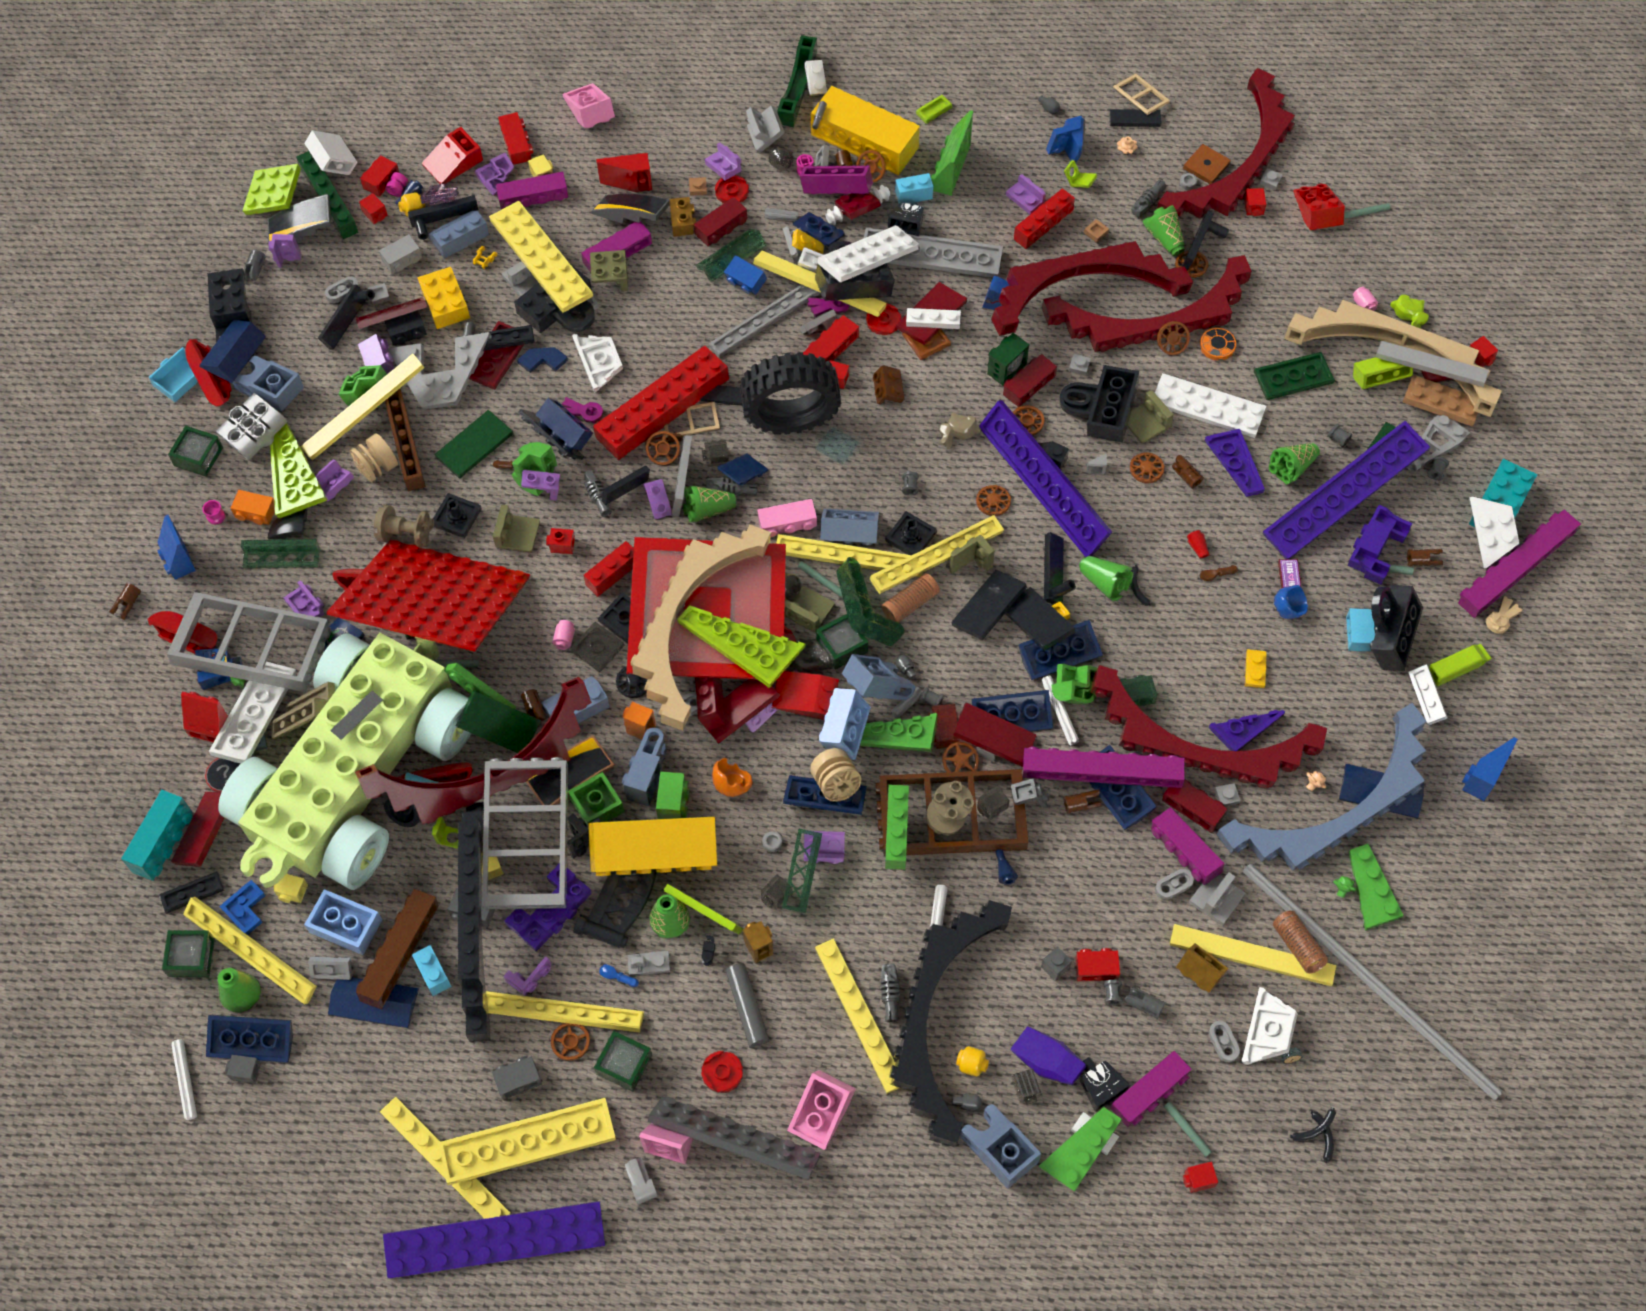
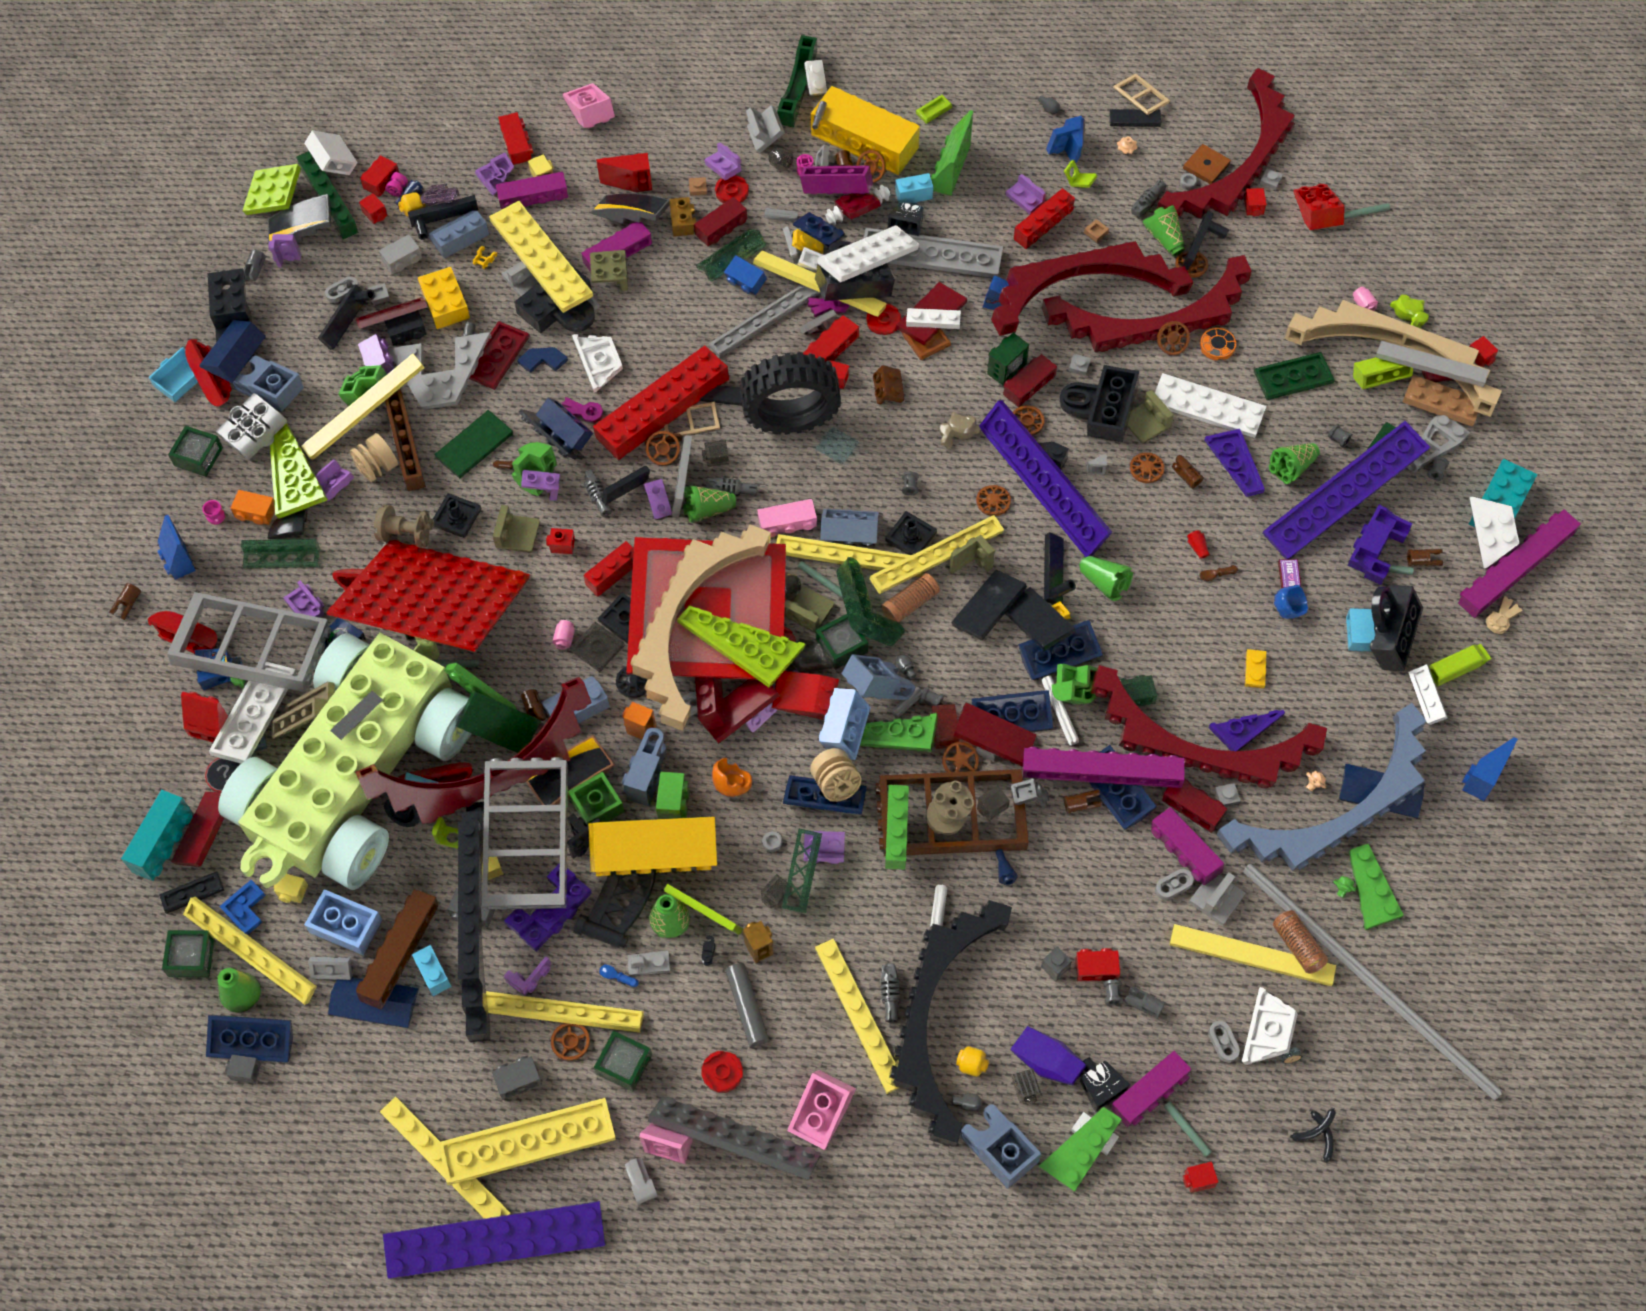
(184, 1079): white axle -> none
(453, 156): slope -> none
(510, 337): black tile -> none
(743, 469): dark blue piece -> none
(1135, 588): black piece -> none
(1201, 968): pearl gold brick -> none

